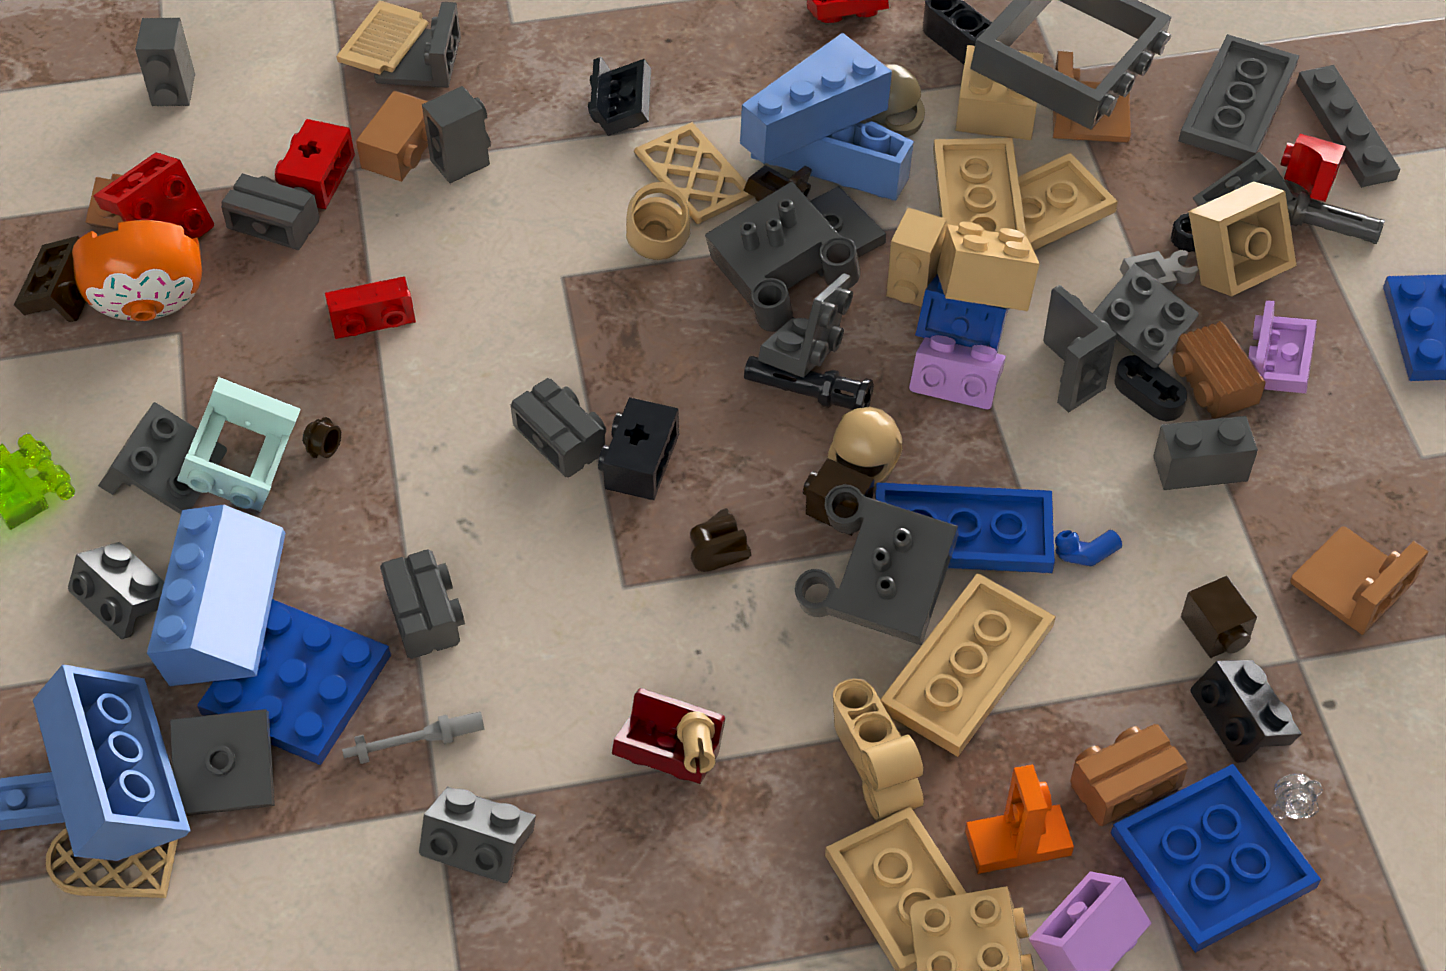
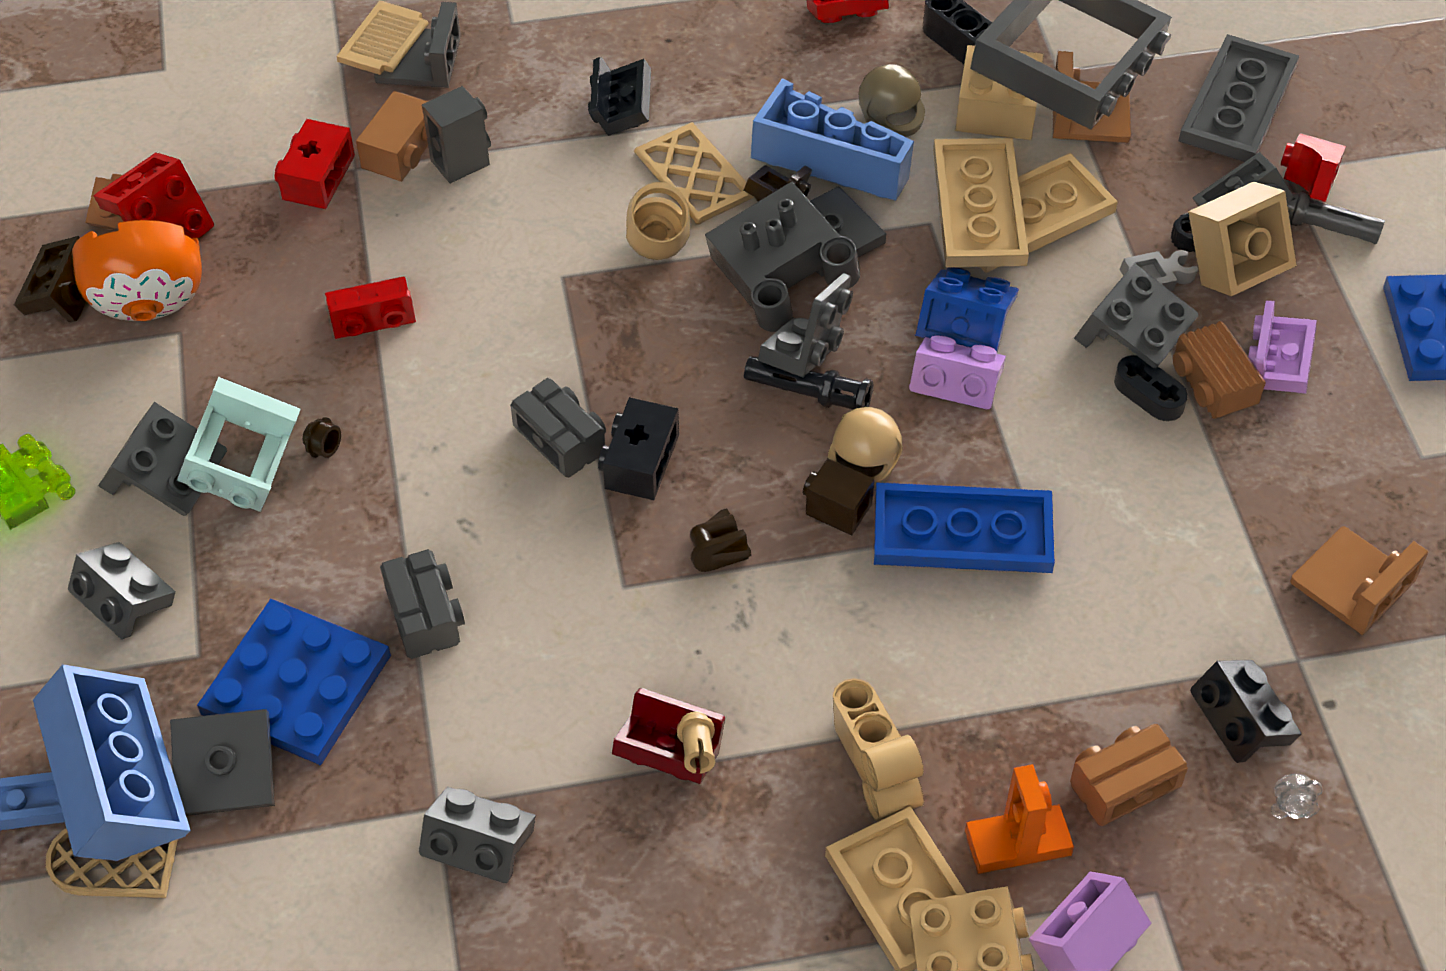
(165, 61): dark grey brick -> none
(216, 596): slope -> none
(270, 211): dark grey brick -> none
(443, 730): light grey piece -> none
(815, 99): medium blue wedge -> none
(891, 571): dark grey piece -> none
(914, 255): tan brick -> none
(967, 664): tan plate -> none
(987, 266): tan brick -> none
(1082, 343): dark grey bracket -> none
(1086, 553): blue arm -> none
(1205, 452): dark grey brick -> none
(1214, 857): blue plate -> none
(1219, 617): dark brown brick -> none
(1348, 126): dark grey plate -> none

